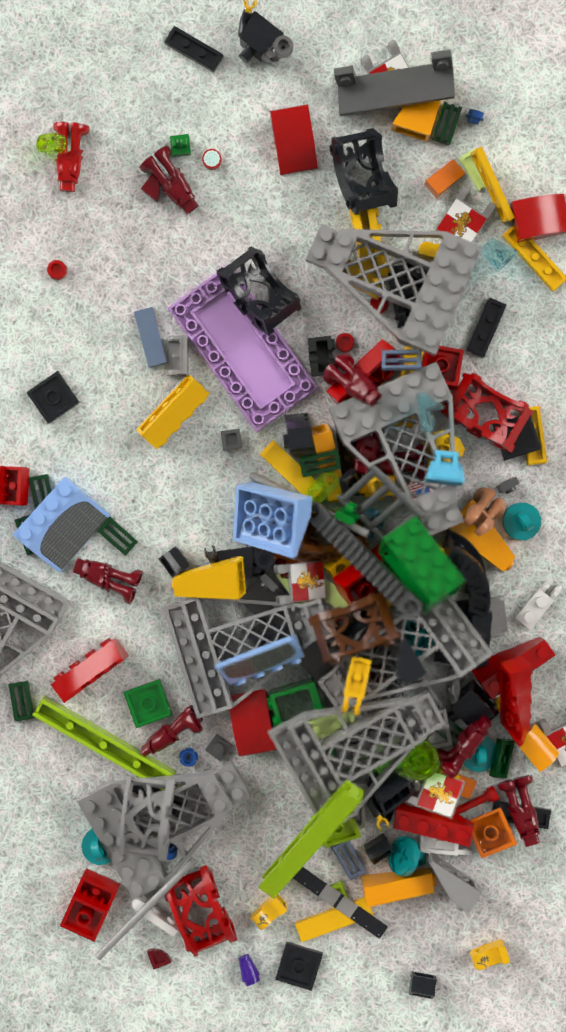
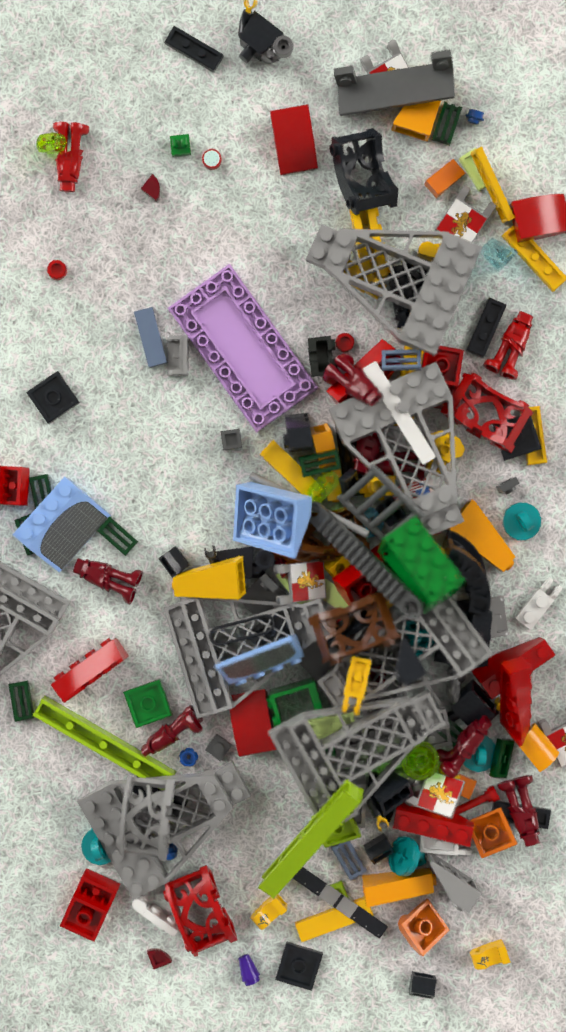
(145, 908): light grey piece -> none
(173, 412): yellow brick -> none
(176, 187): dark red piece -> none
(245, 637): none -> black piece
(276, 291): black fence -> none
(347, 514): green tile -> none
(375, 304): red plate -> none
(395, 517): none -> black piece
(403, 420): none -> white sticker
(422, 927): none -> orange slope
(425, 406): clear light blue slope -> none
(445, 472): medium azure piece -> none
(476, 514): nougat piece -> none
(514, 338): none -> red piece

